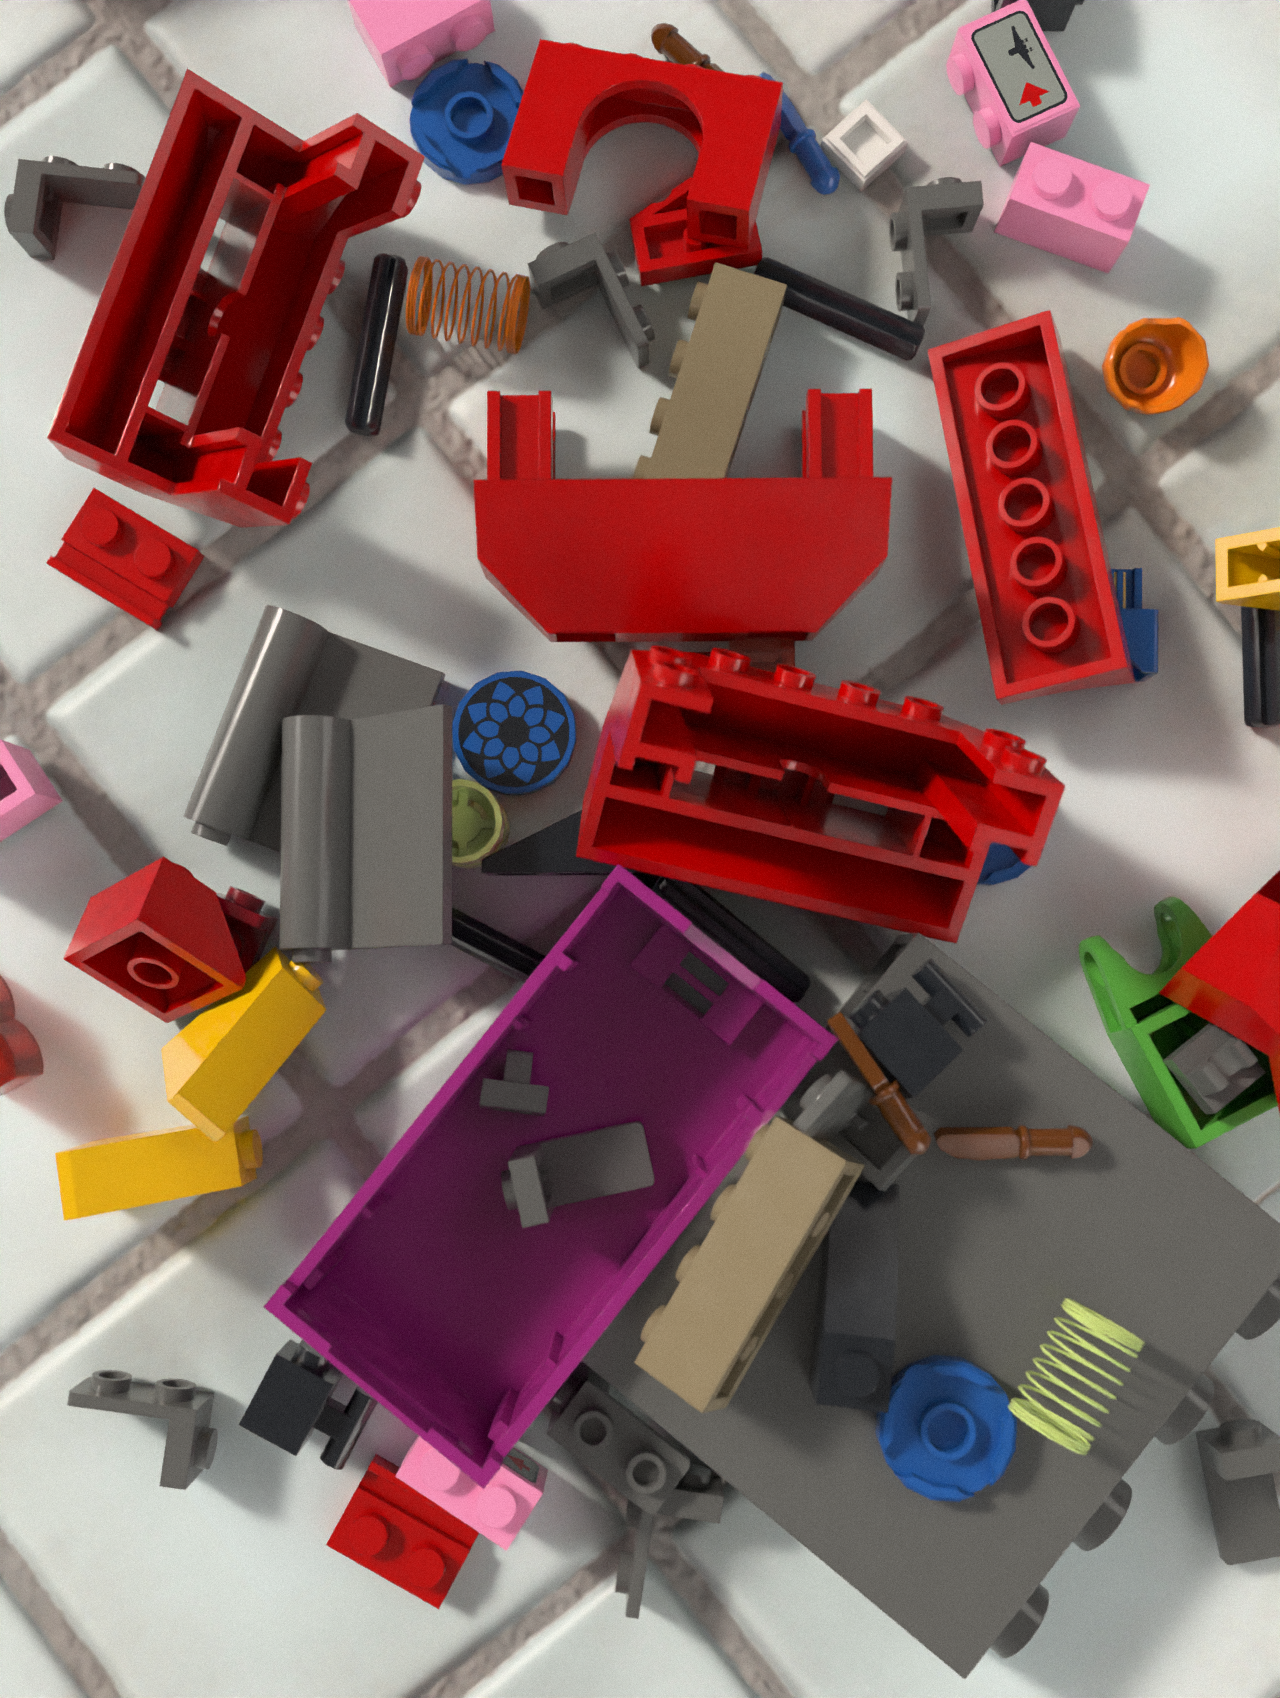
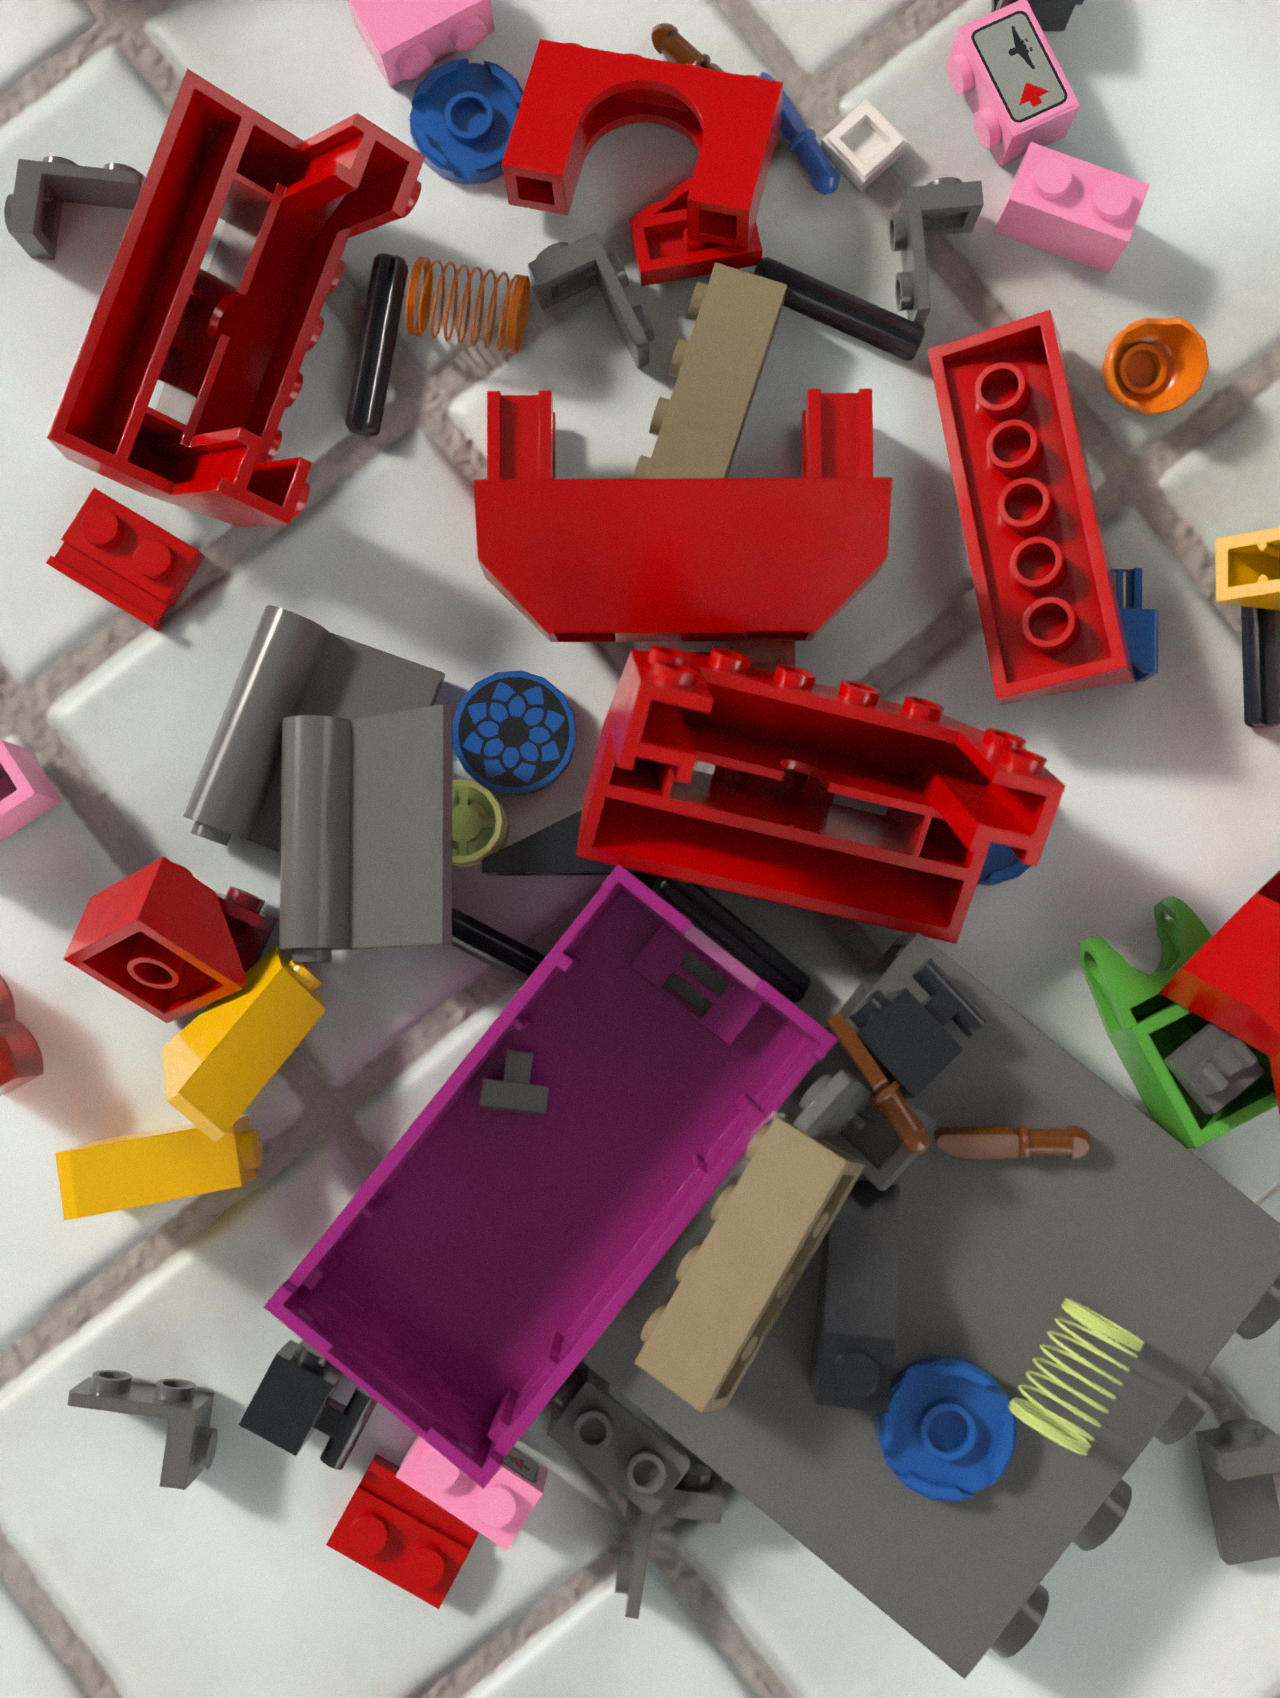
(576, 1170): dark grey bracket -> none

